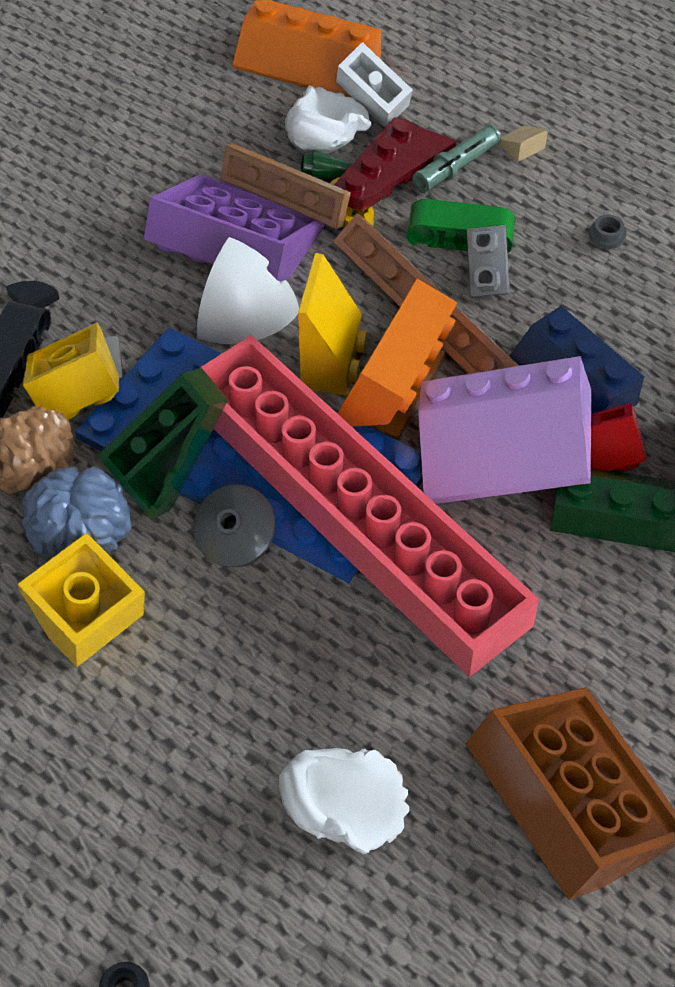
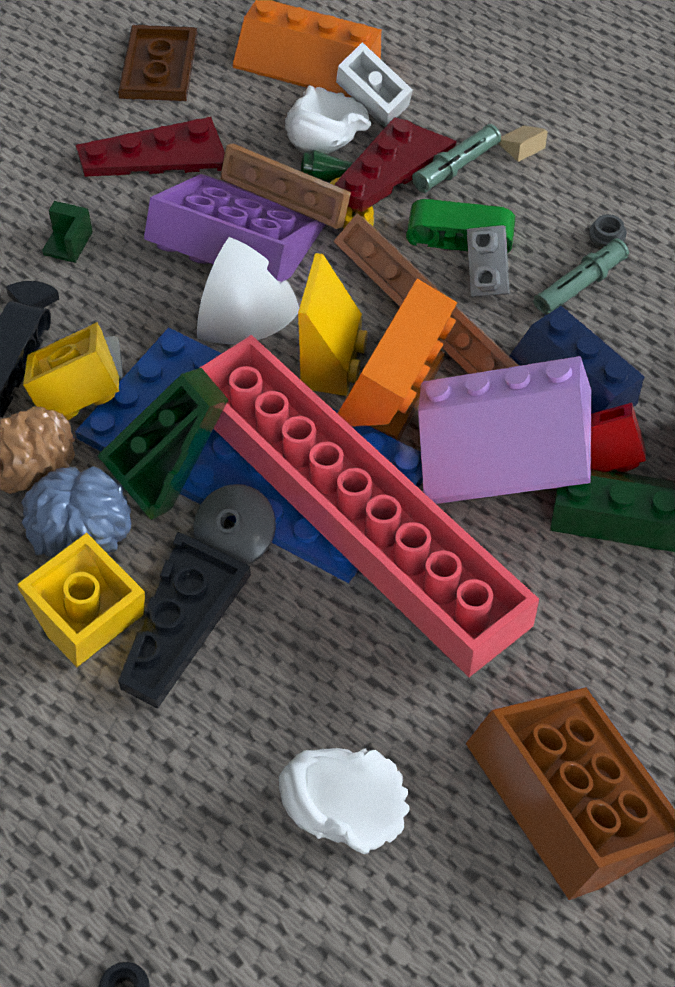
(70, 231): none -> dark green panel
(158, 63): none -> reddish brown tile
(172, 147): none -> dark red wing
(188, 604): none -> black wing
(592, 268): none -> sand green pin

